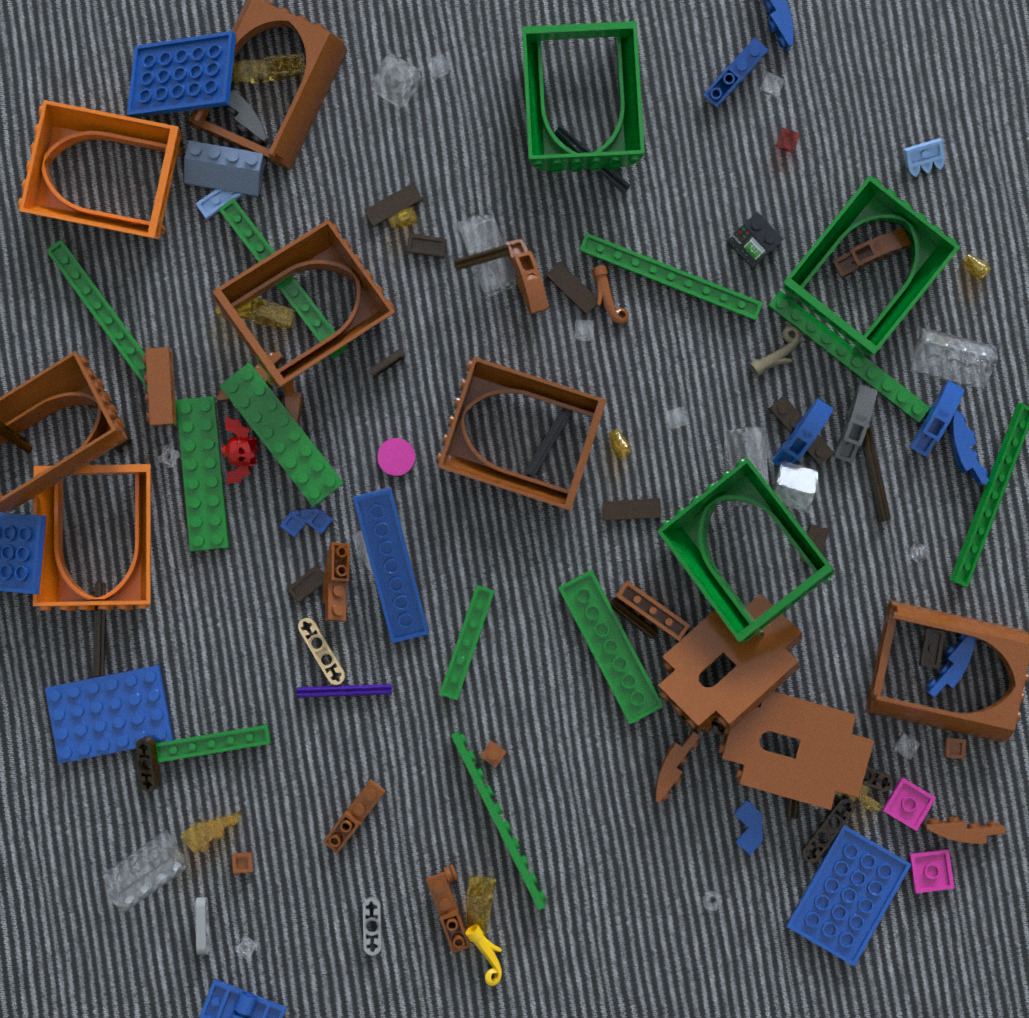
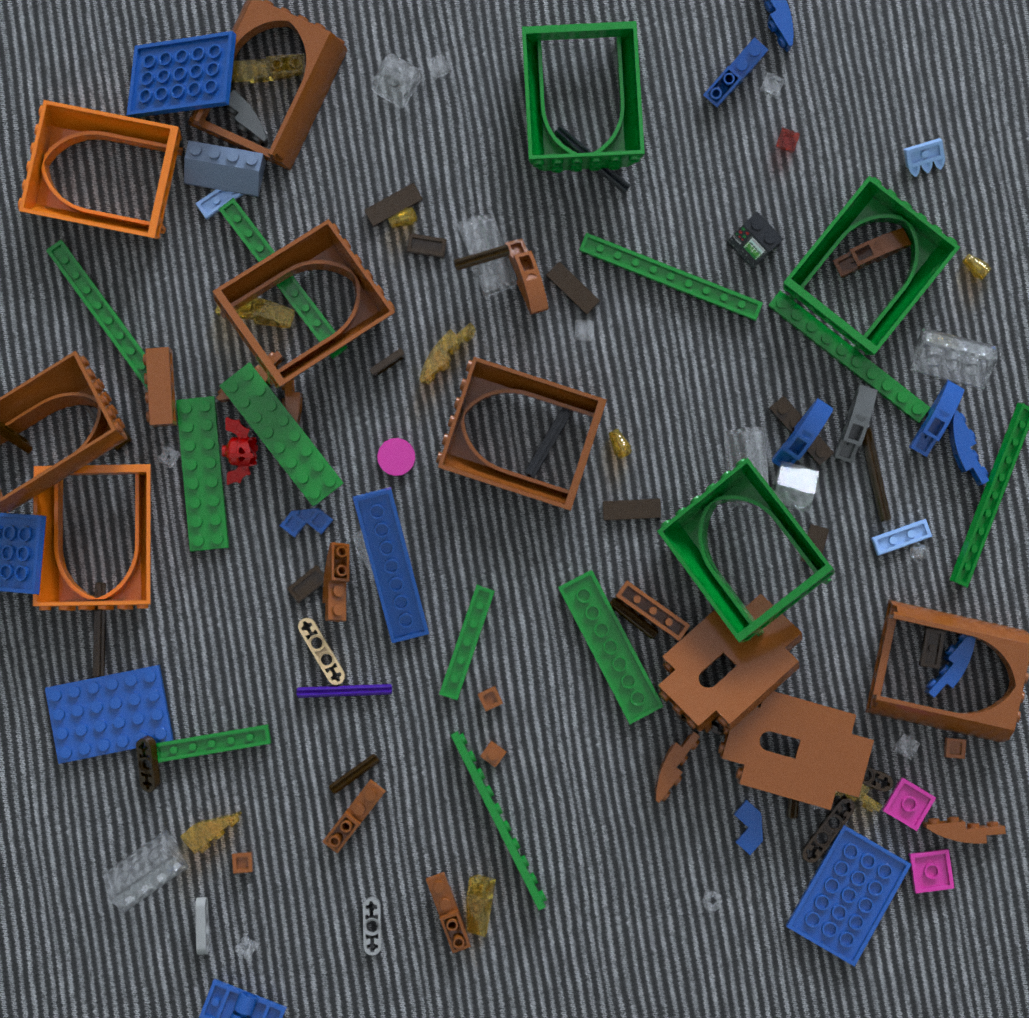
(354, 773): none -> dark brown axle
(438, 358): none -> clear yellow slope
(451, 873): dark orange bush -> none
(487, 948): yellow plant -> none
(490, 698): none -> dark orange plate
(604, 294): dark orange plant -> none
(676, 417): clear plate -> none
(777, 357): dark tan plant -> none
(901, 537): none -> light blue tile

